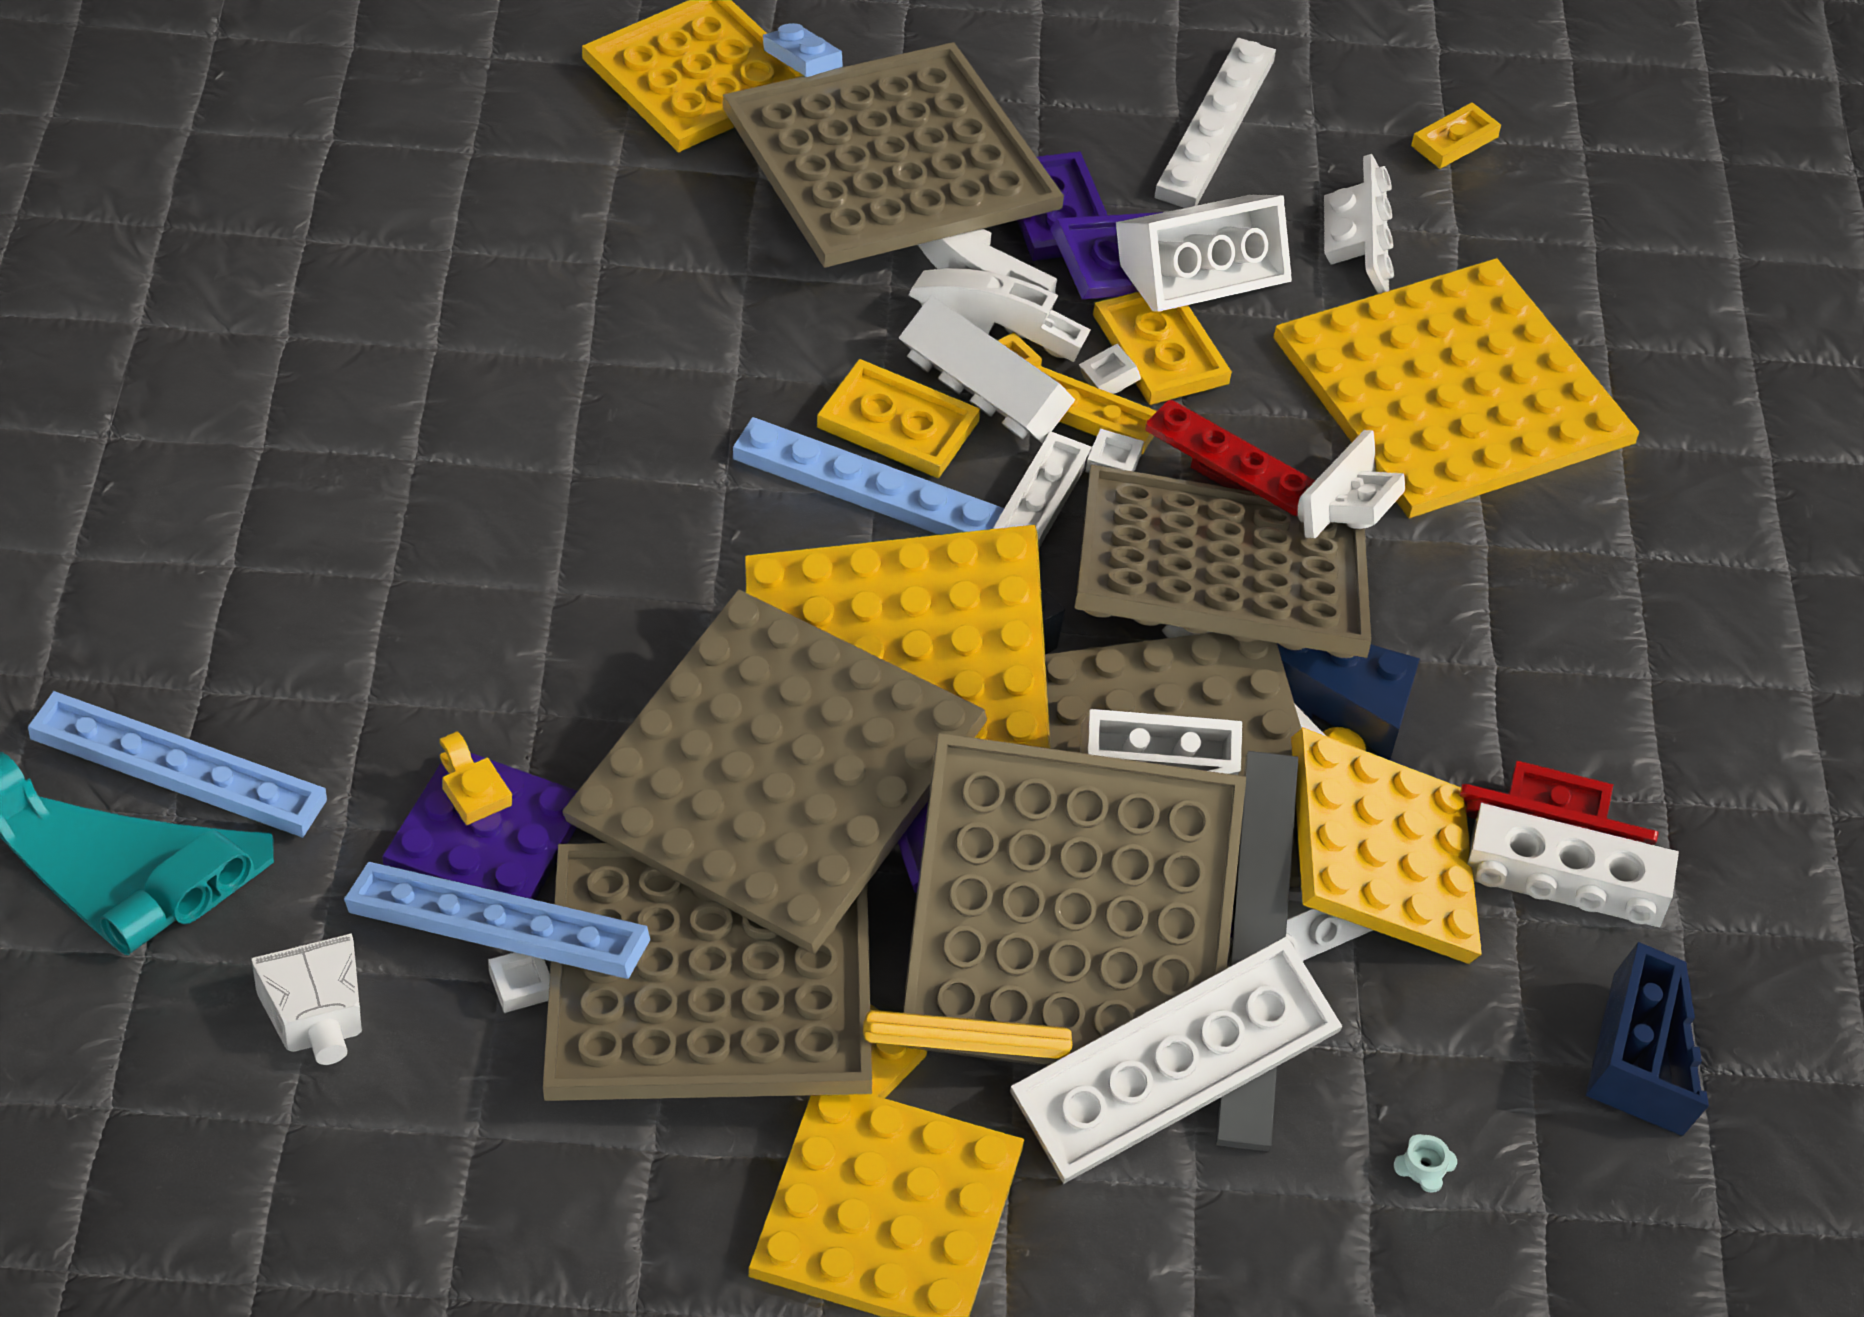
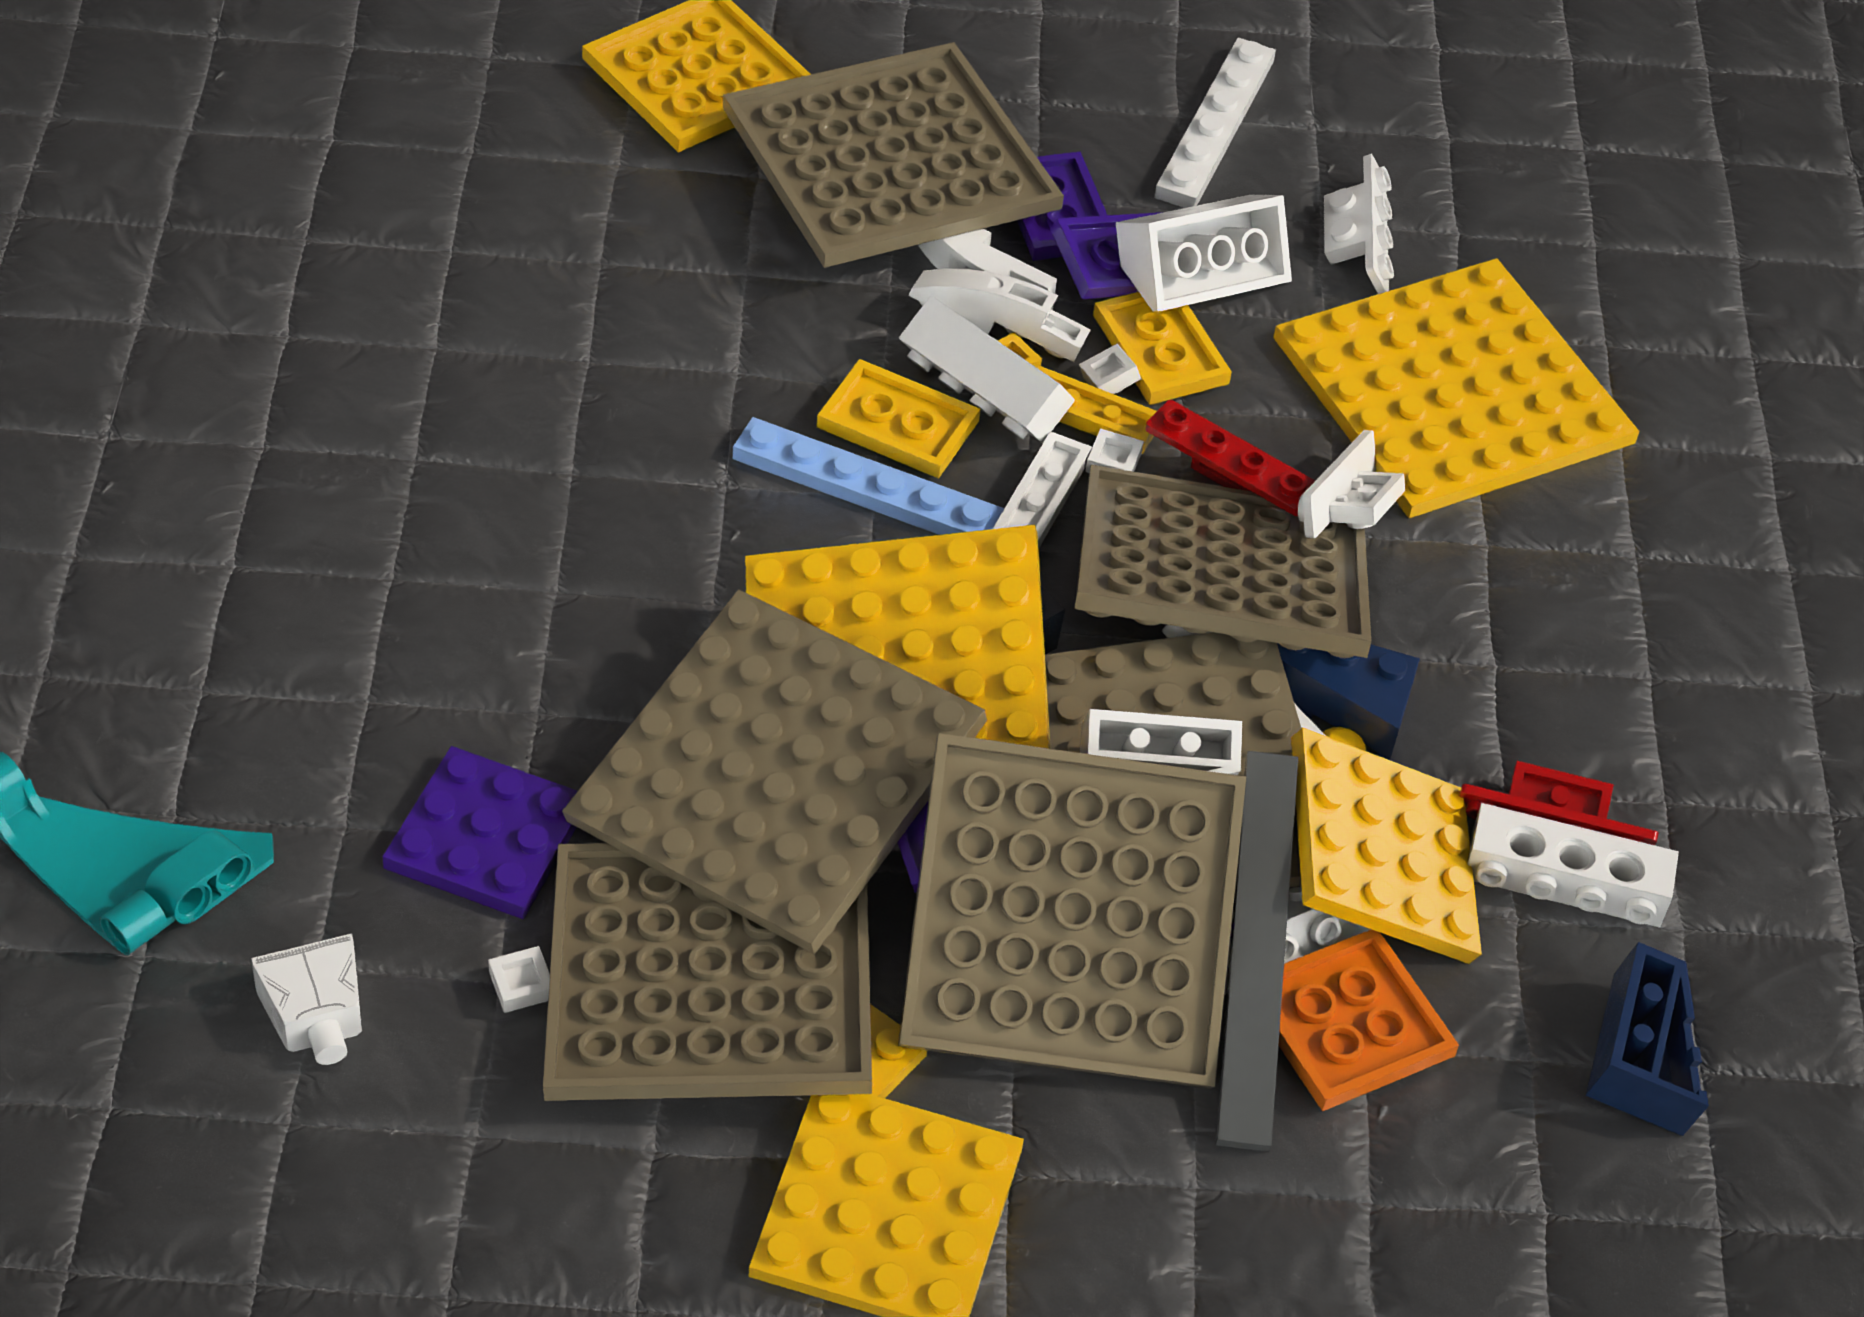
(178, 764): light blue plate -> none
(472, 787): yellow plate -> none
(498, 919): light blue plate -> none
(802, 50): light blue plate -> none
(967, 1034): yellow axle -> none
(1175, 1059): white plate -> none
(1357, 1020): none -> orange plate
(1432, 1151): light aqua plate -> none
(1456, 135): yellow plate -> none

